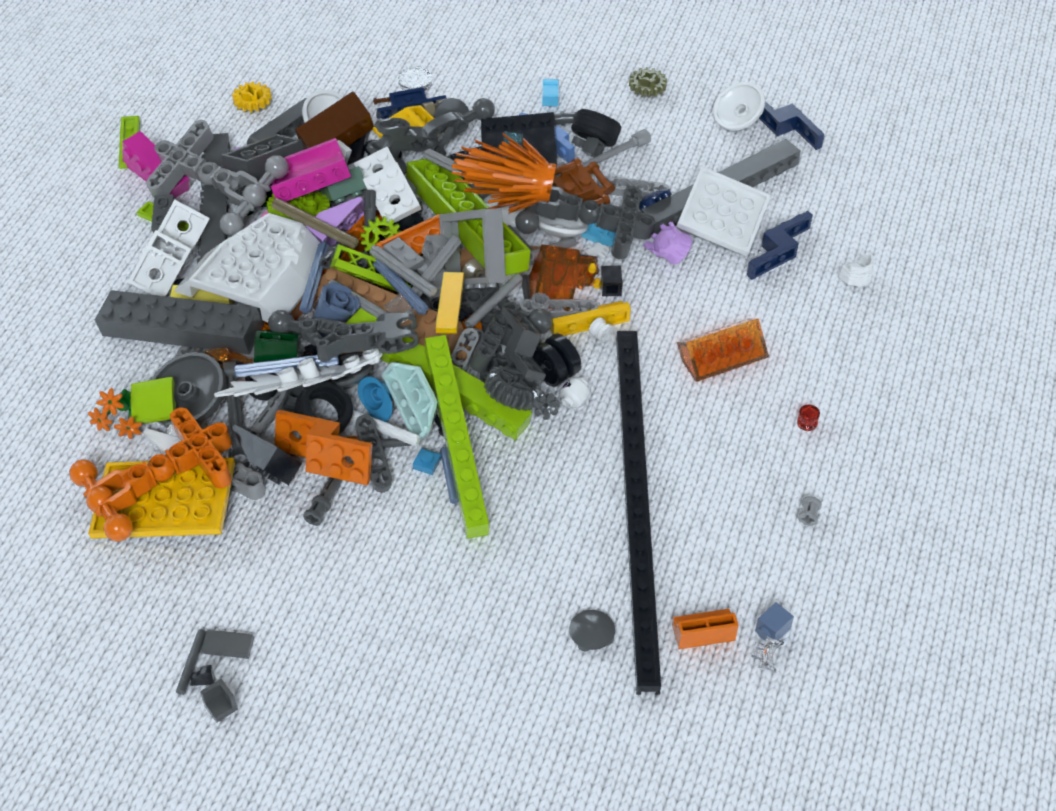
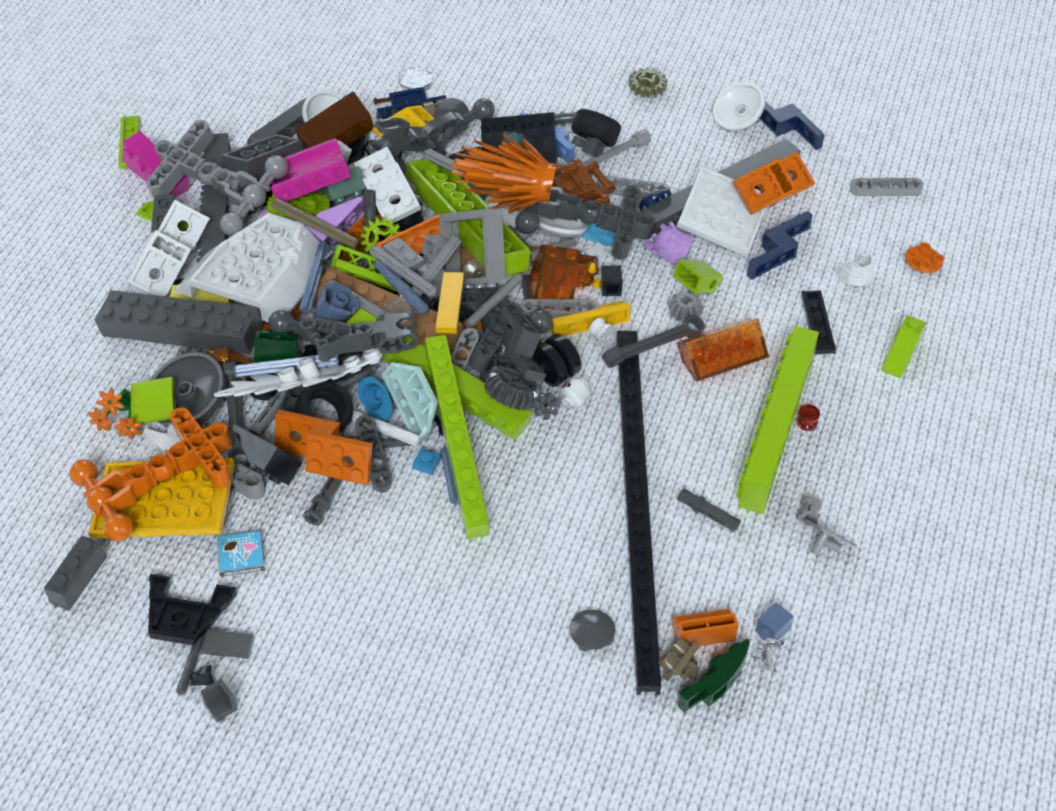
(75, 573): none -> dark grey brick
(183, 619): none -> black wing
(240, 553): none -> tile
(251, 96): yellow gear -> none
(543, 299): light grey bush -> none
(550, 92): medium azure piece -> none
(616, 355): none -> dark grey piece
(682, 662): none -> dark tan hips
(684, 305): none -> light grey gear
(703, 277): none -> lime torso
(713, 512): none -> dark grey pin
(721, 676): none -> dark green slope
(773, 183): none -> orange bracket
(777, 421): none -> lime brick
(818, 321): none -> black tile
(823, 540): none -> light grey shield
(904, 346): none -> lime slope
(907, 186): none -> light grey beam
(924, 258): none -> orange dish

